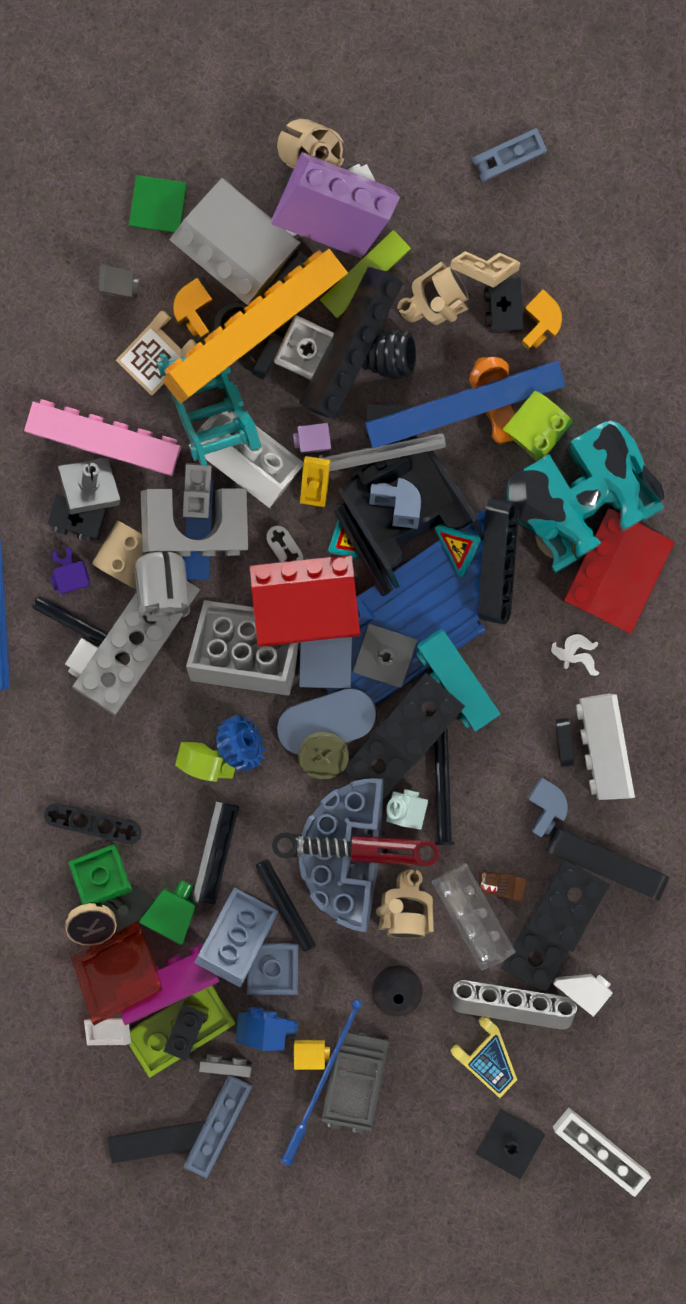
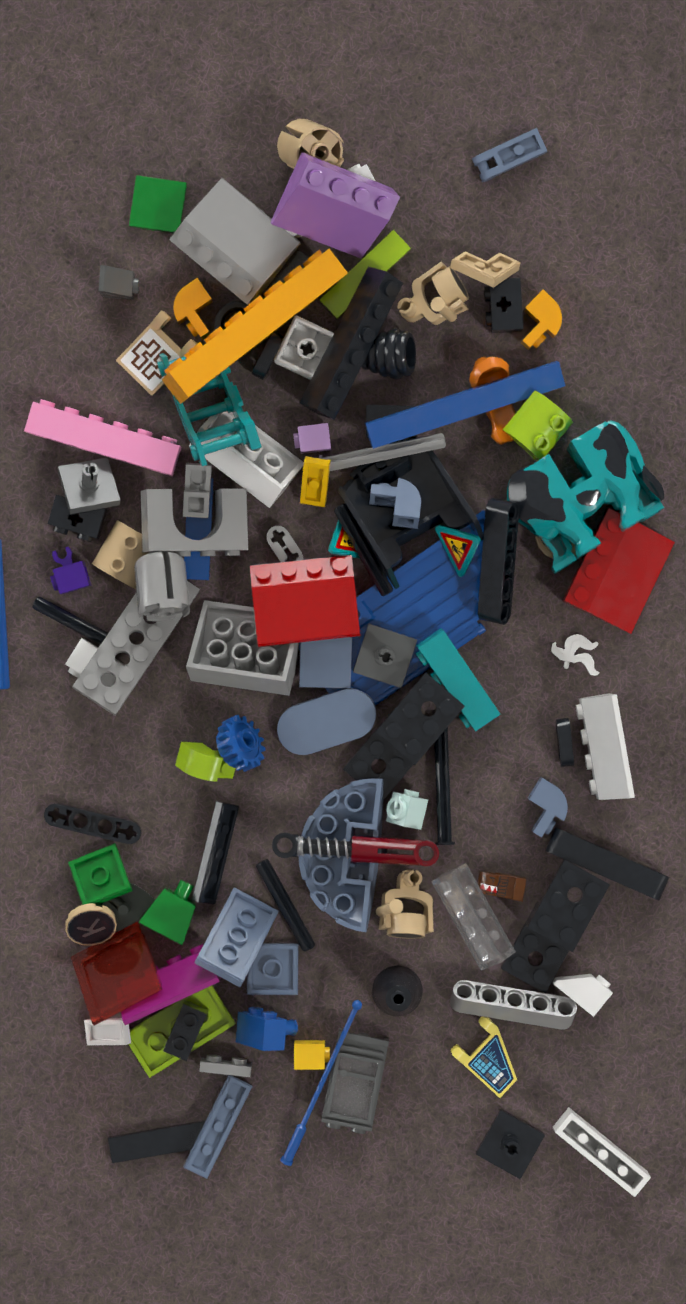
(323, 755): olive tile -> none

